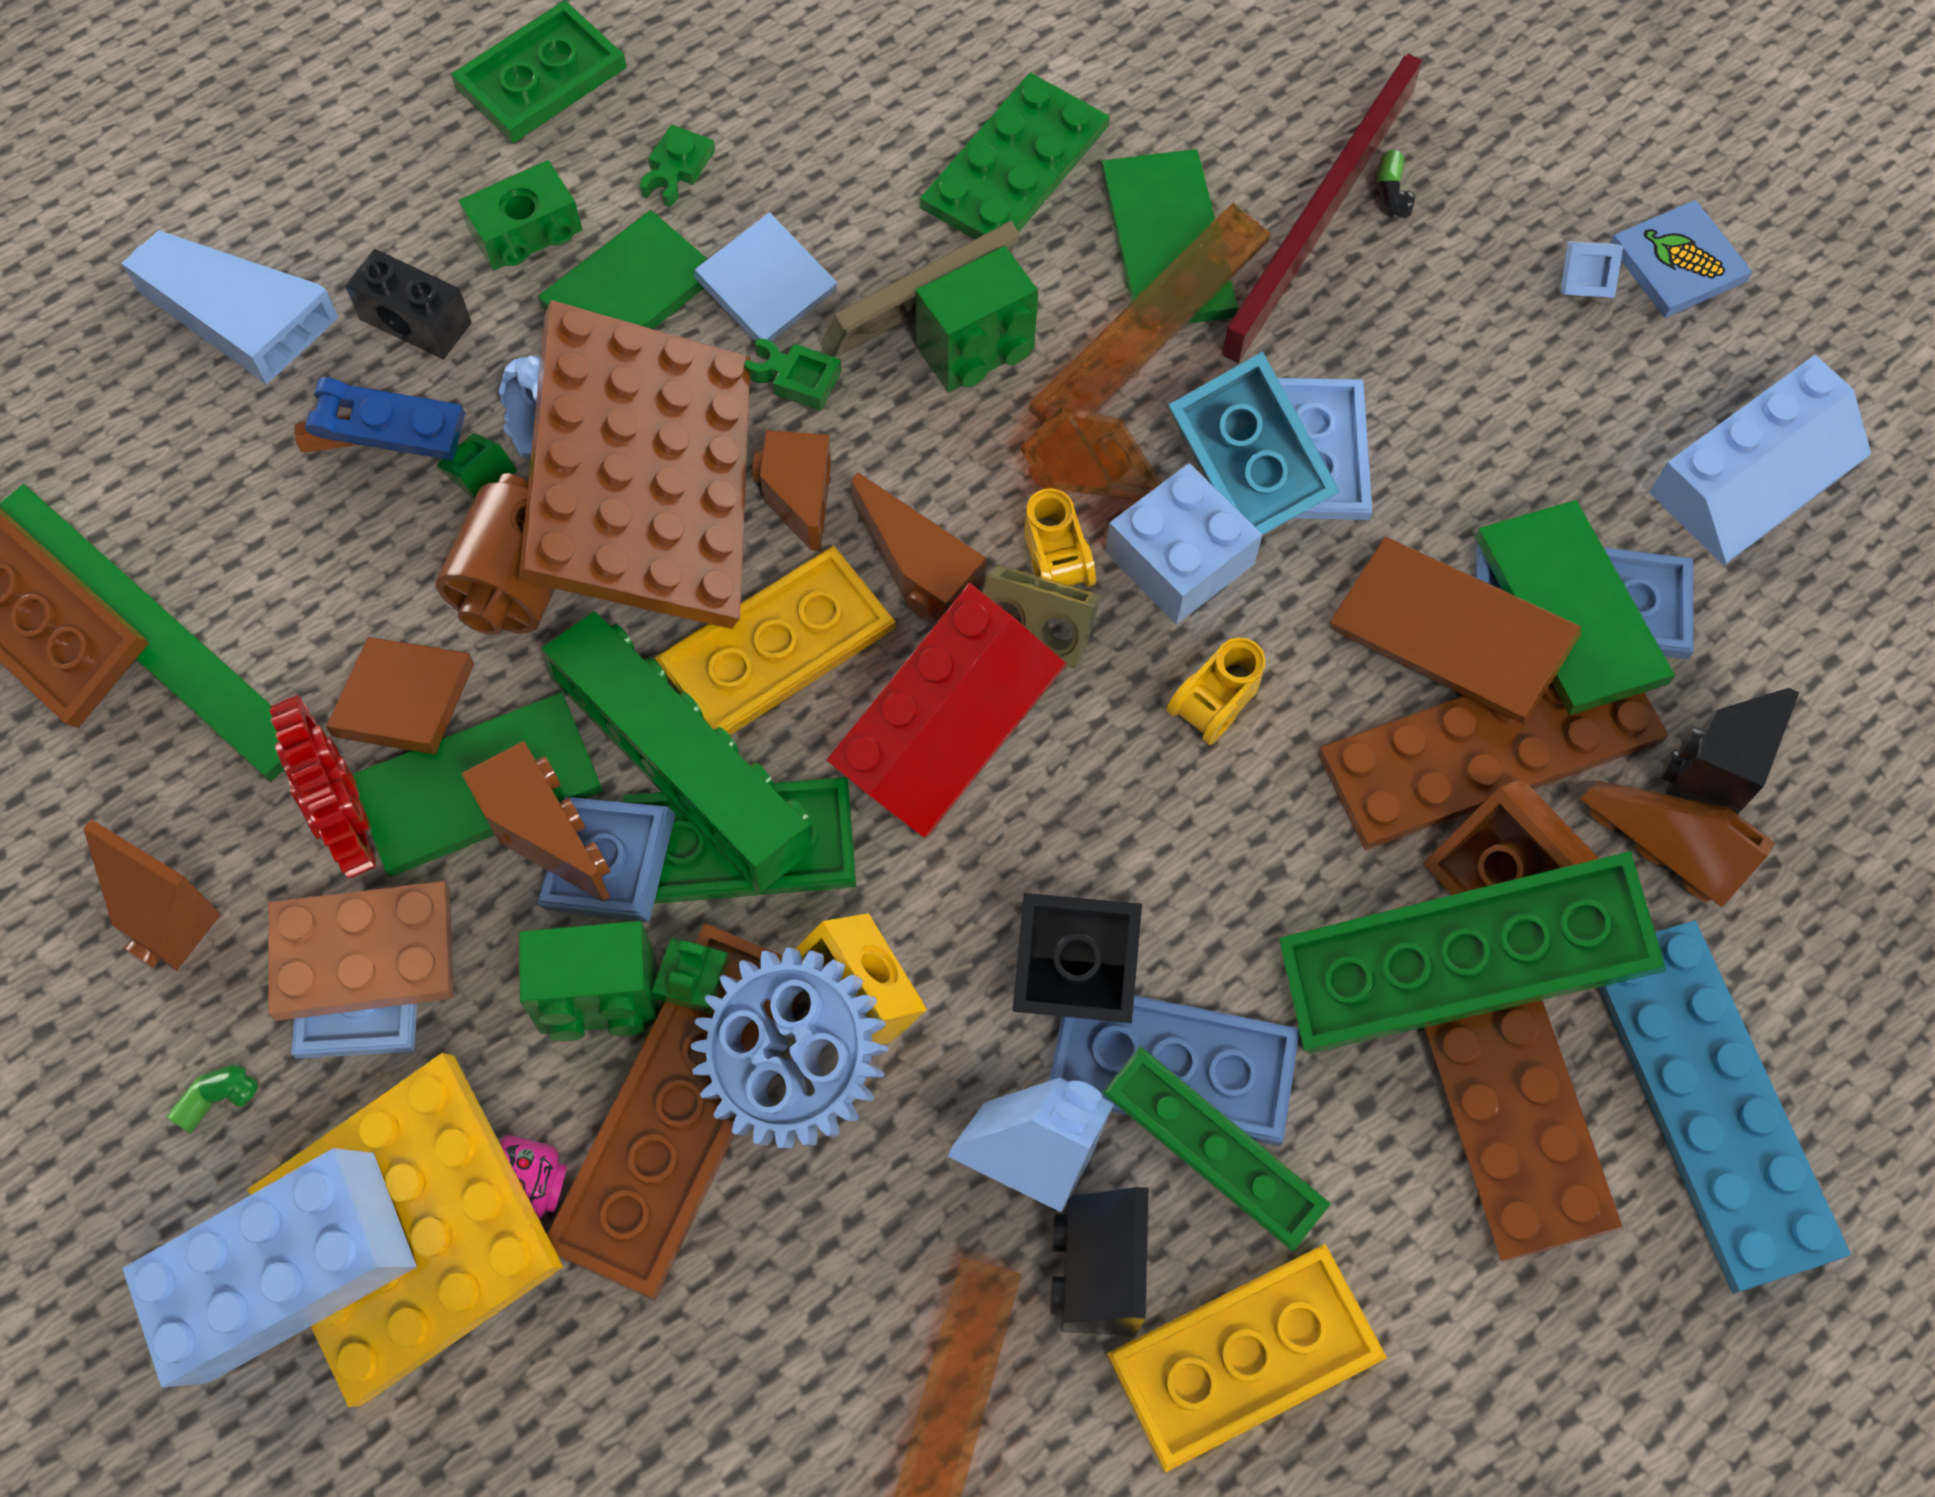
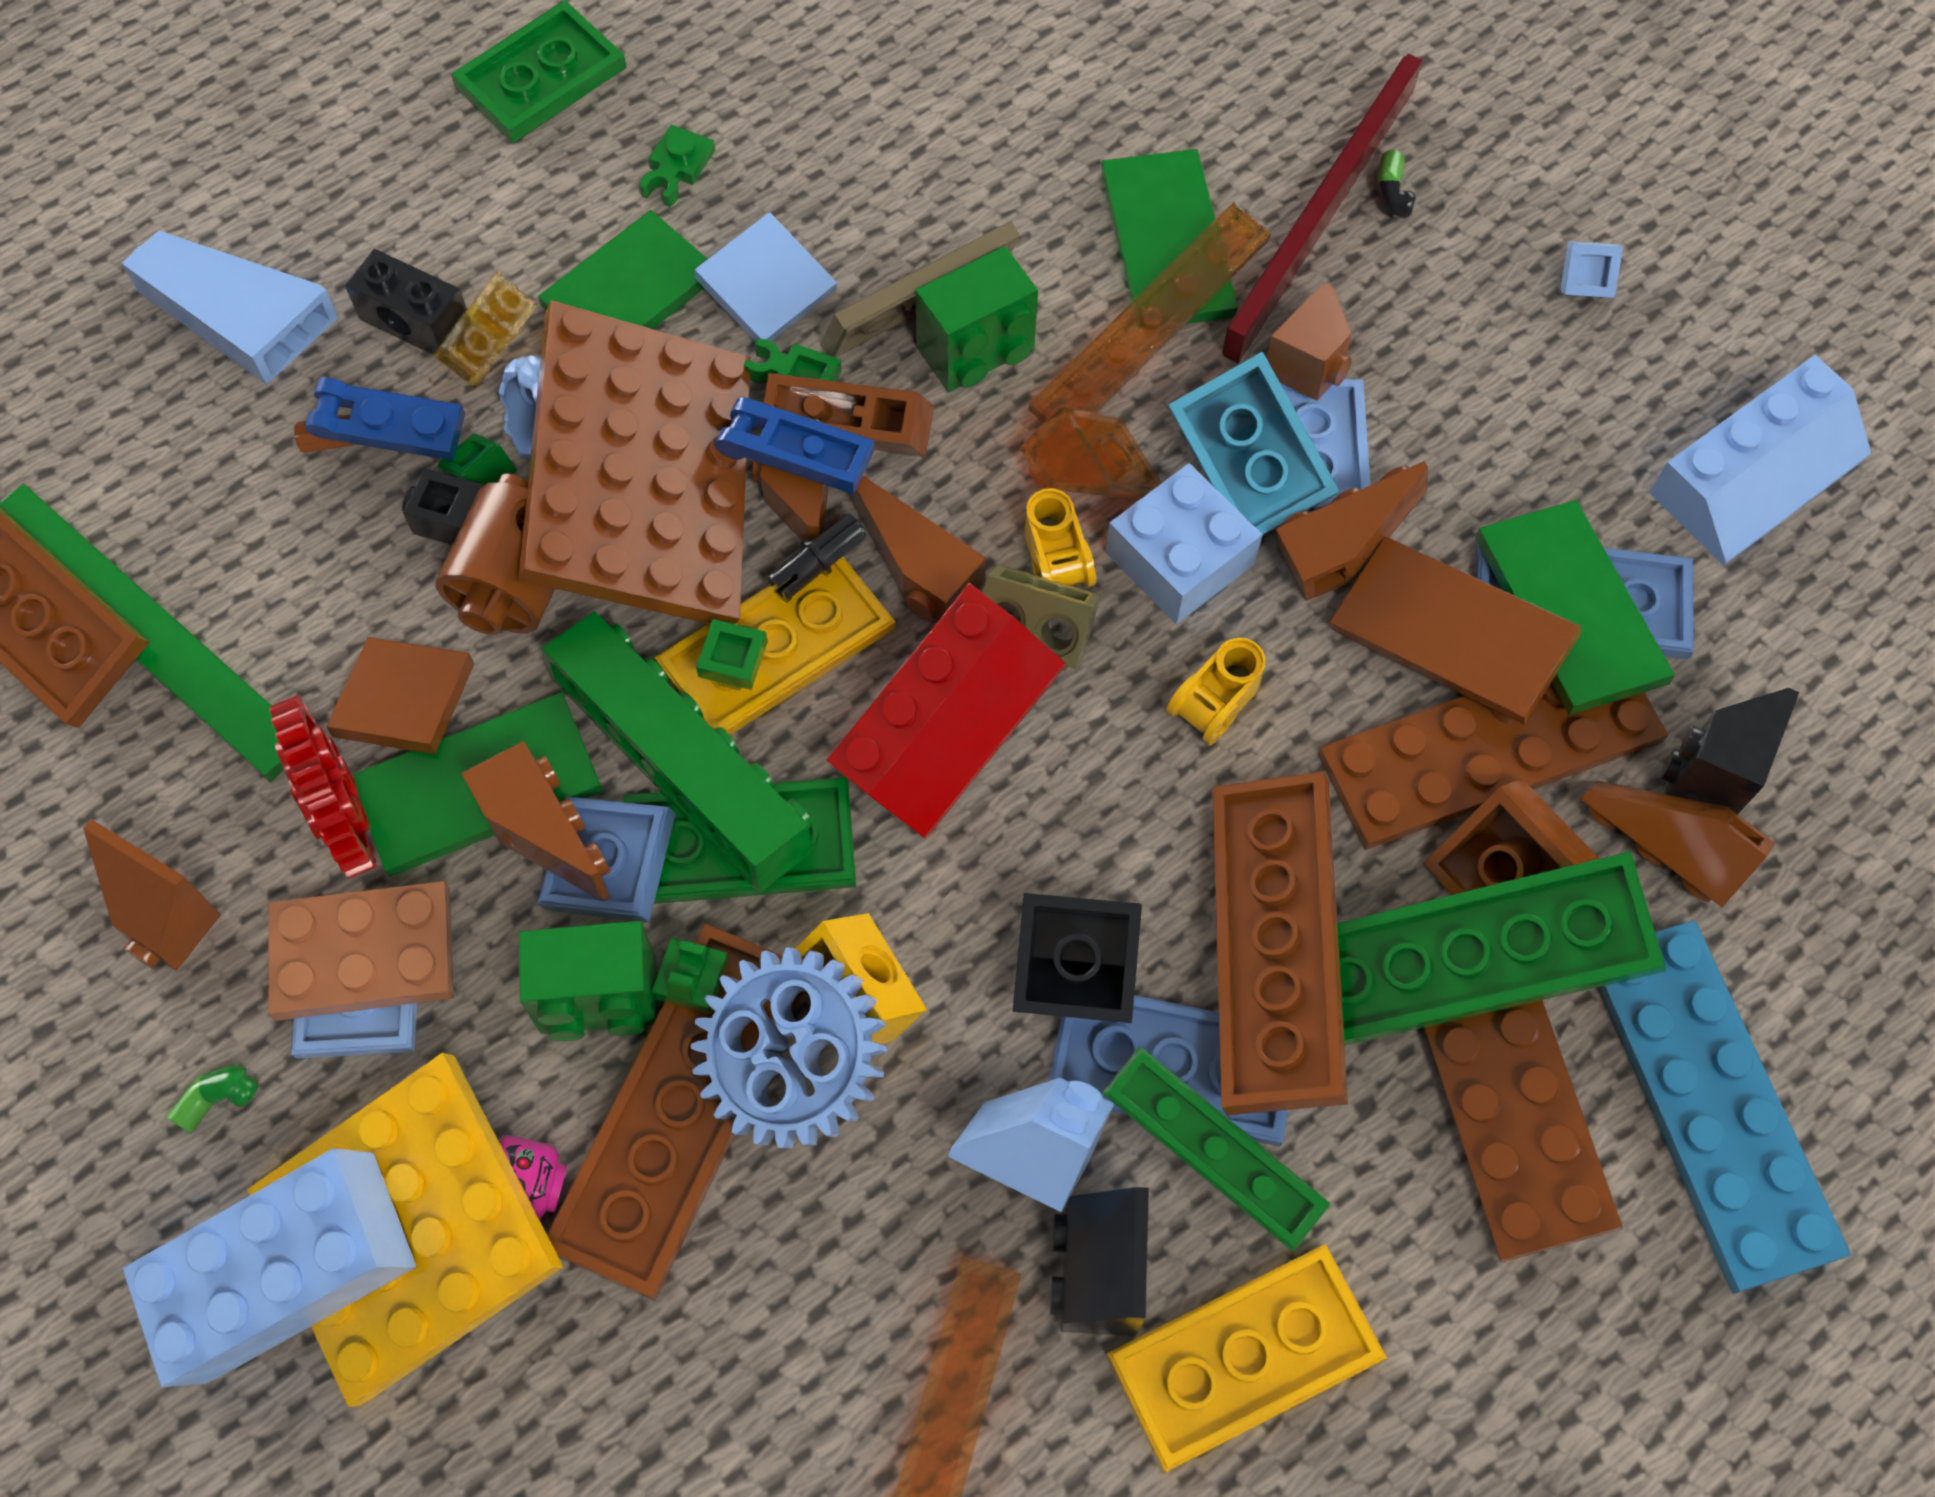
(432, 499): none -> black brick
(485, 329): none -> clear yellow slope
(521, 215): green brick -> none
(732, 655): none -> green tile
(796, 445): none -> blue plate
(816, 556): none -> black axle
(891, 417): none -> dark orange slope
(1015, 159): green plate -> none
(1277, 946): none -> dark orange plate
(1312, 345): none -> dark orange slope
(1339, 539): none -> dark orange slope
(1681, 258): medium blue tile -> none

